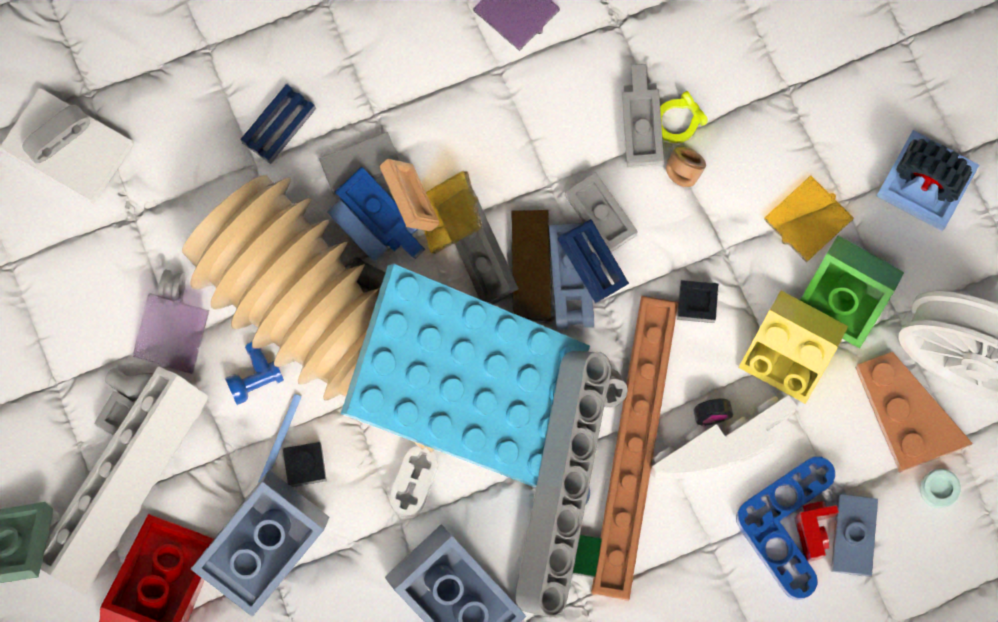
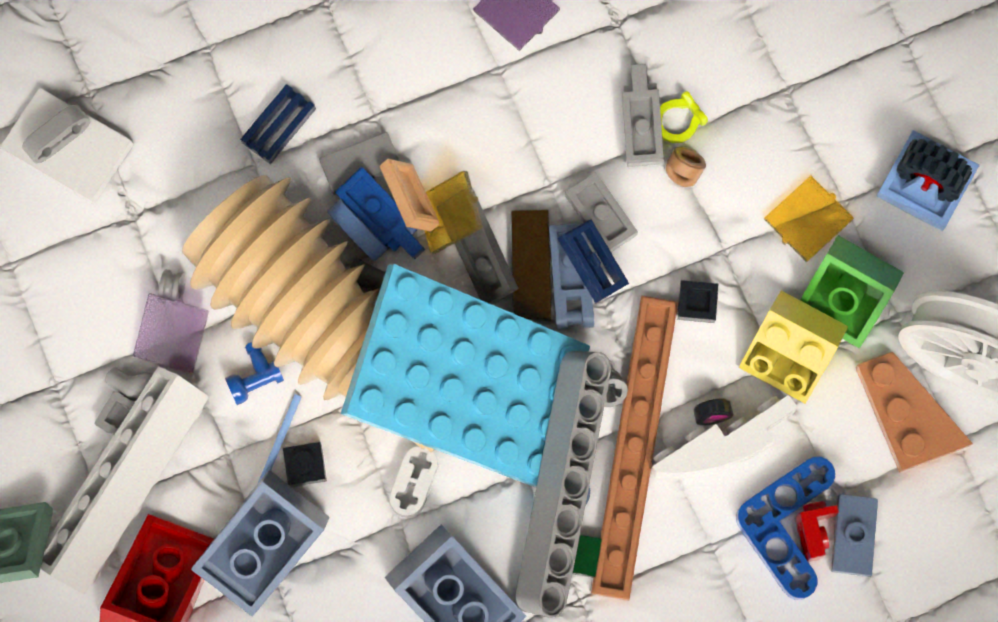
(940, 488): light aqua tile -> none

